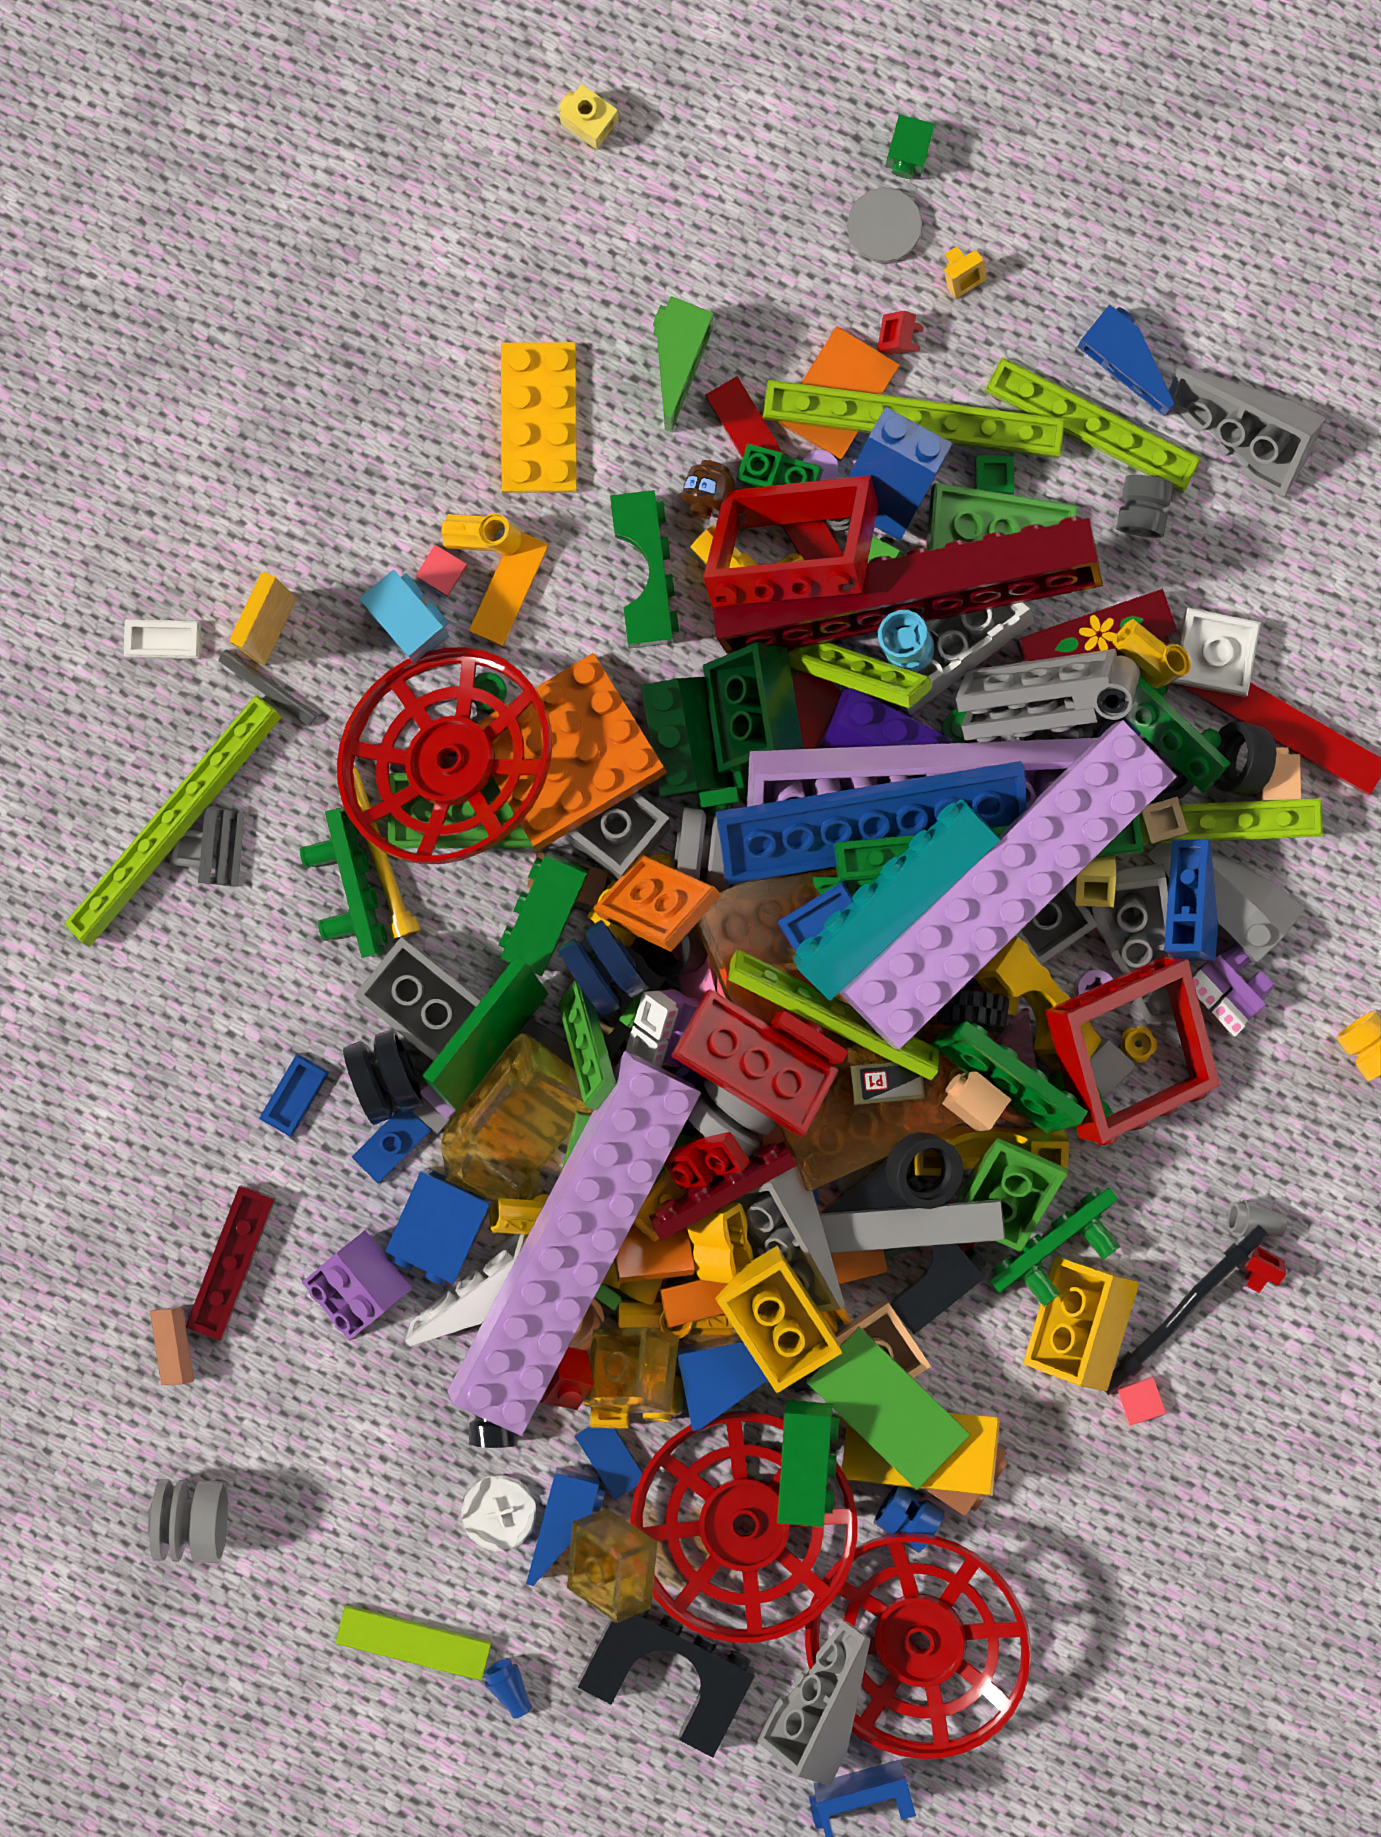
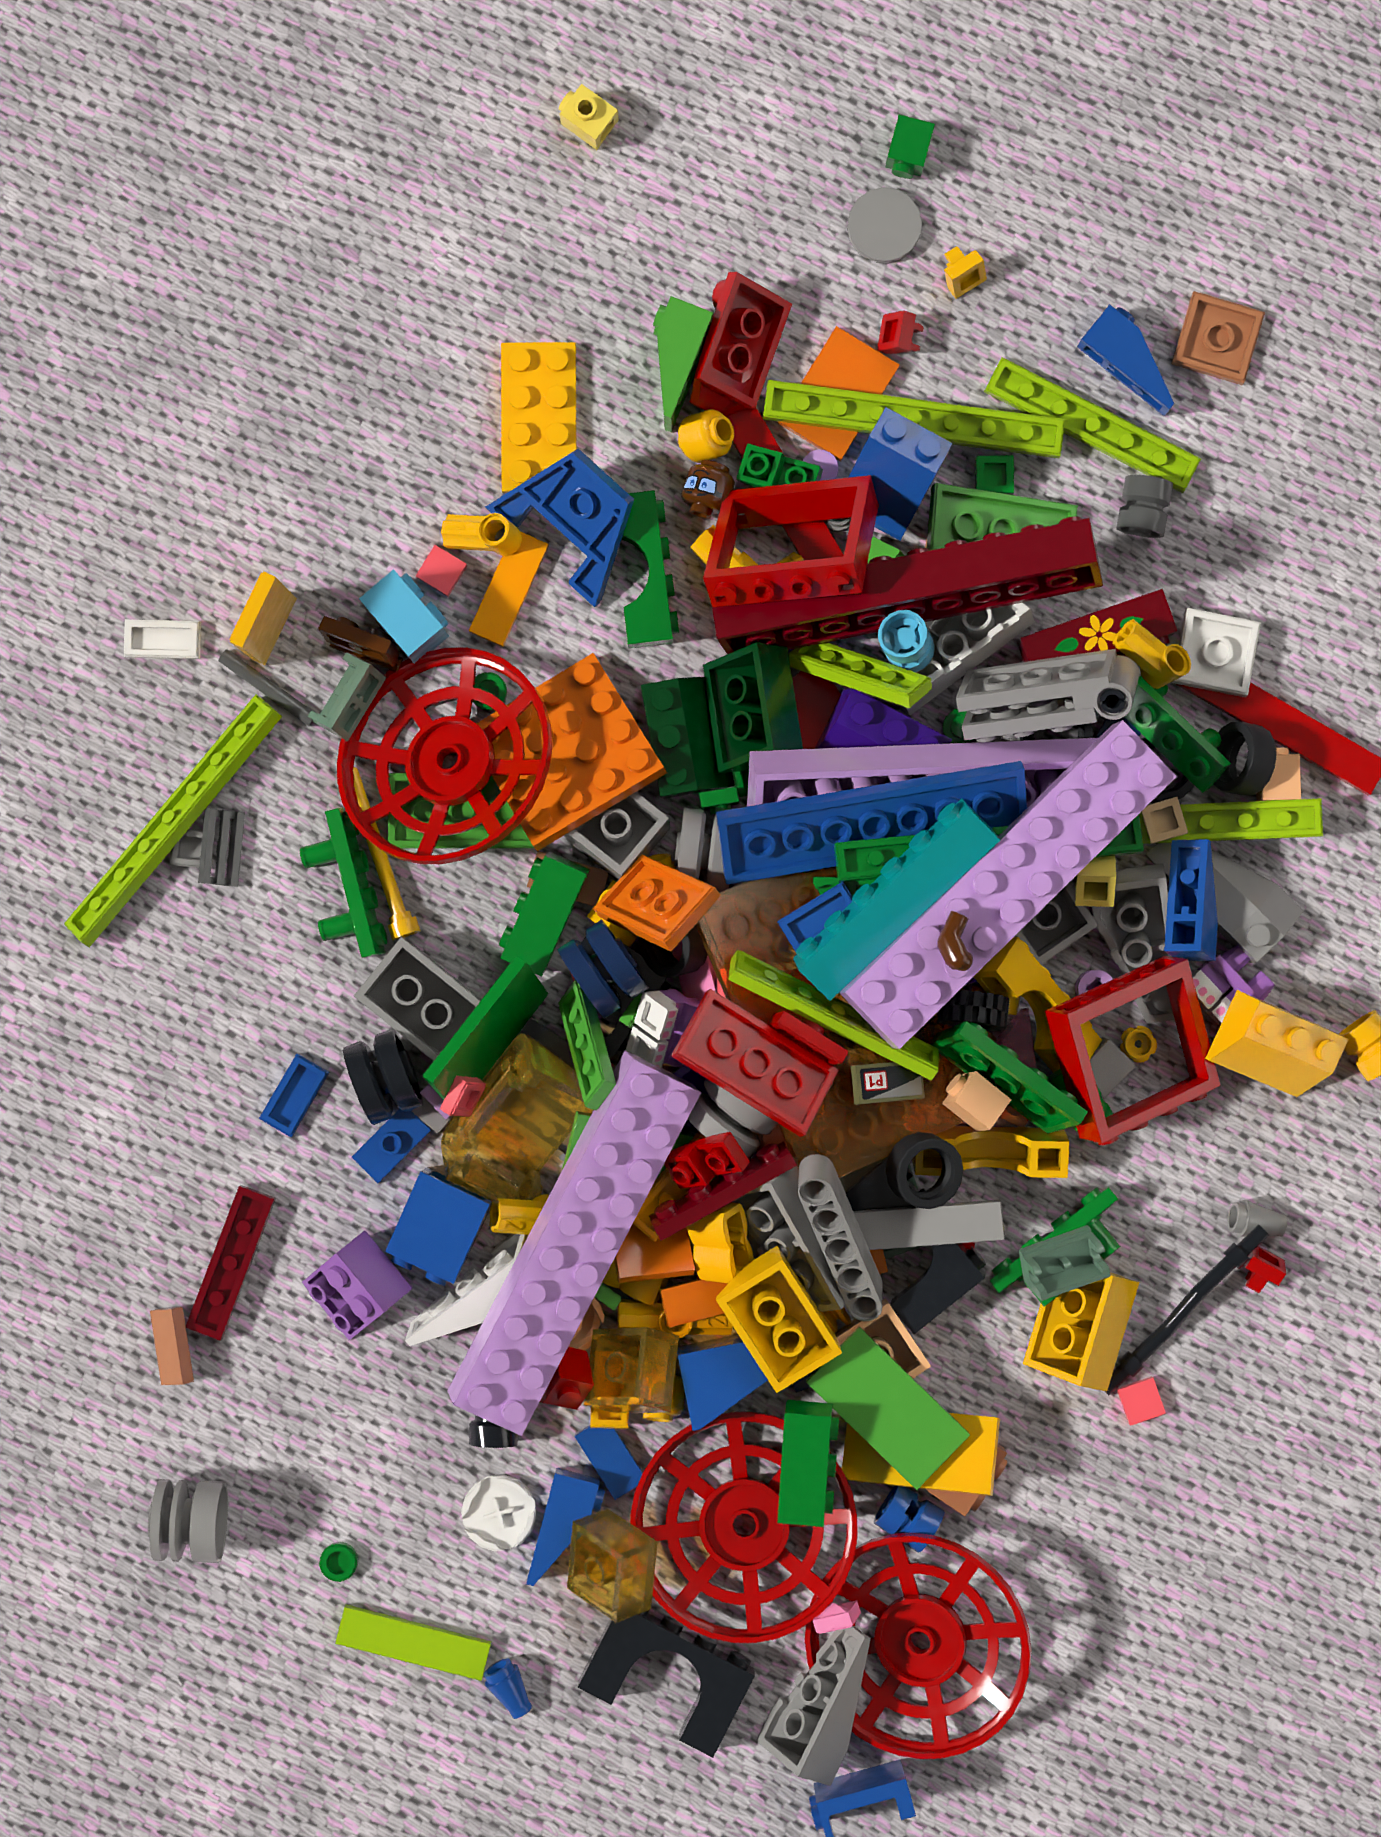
(338, 1561): none -> green tile
(349, 698): none -> sand green hinge
(372, 647): none -> reddish brown plate
(463, 1096): none -> coral tile
(583, 507): none -> blue wing
(705, 435): none -> yellow head
(738, 345): none -> red slope
(837, 1617): none -> bright pink tile
(840, 1237): none -> light grey beam
(951, 944): none -> reddish brown arm
(1021, 1182): bright green slope -> none
(1063, 1263): none -> sand green hinge
(1218, 338): none -> nougat tile
(1258, 427): light grey wedge -> none
(1275, 1046): none -> yellow slope

